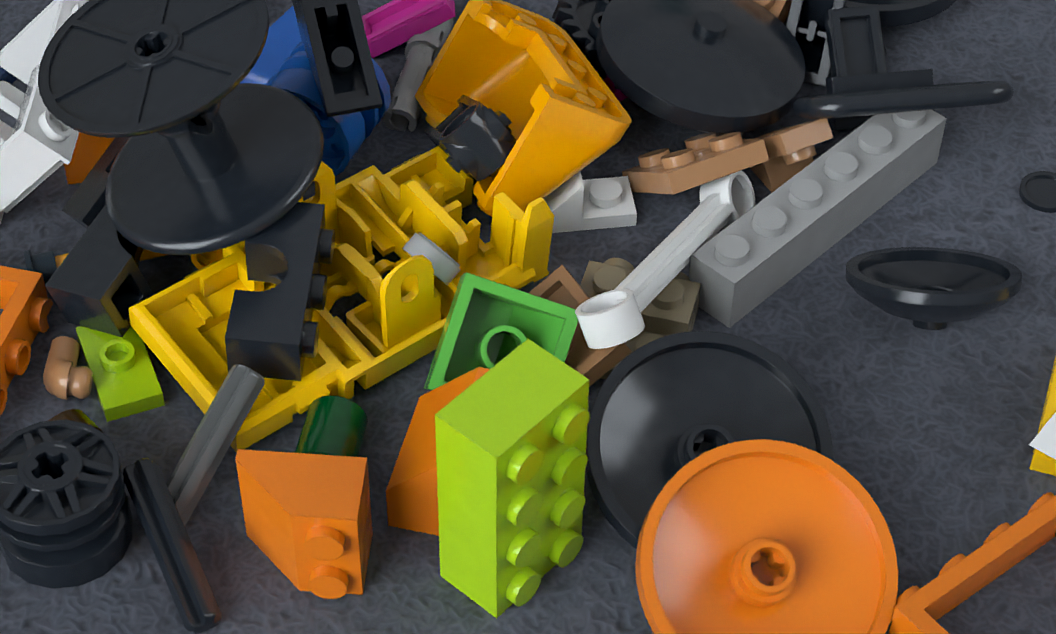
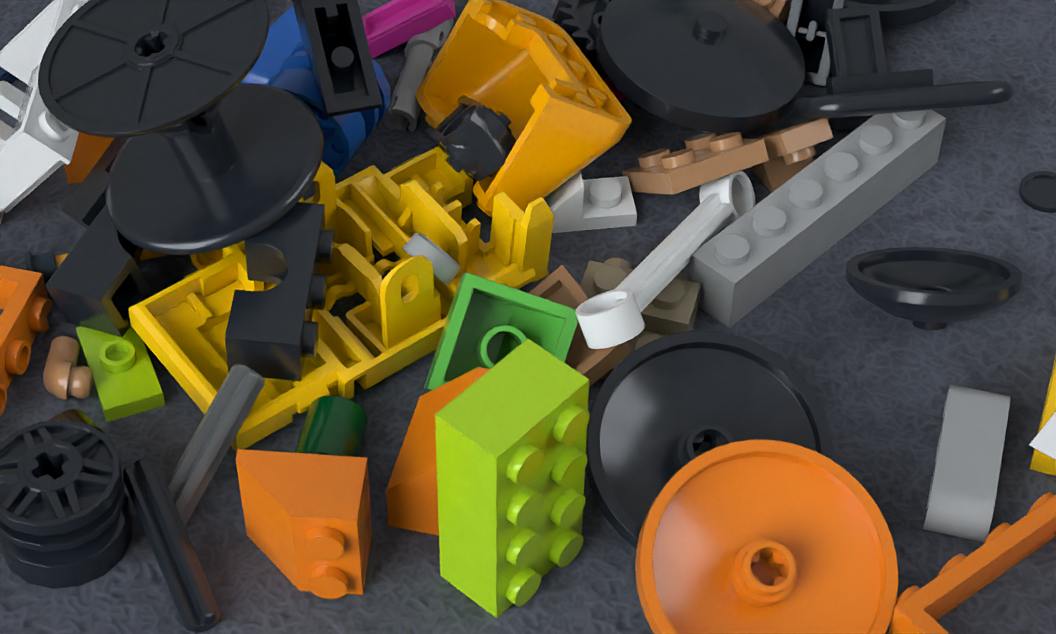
(967, 463): none -> light grey beam

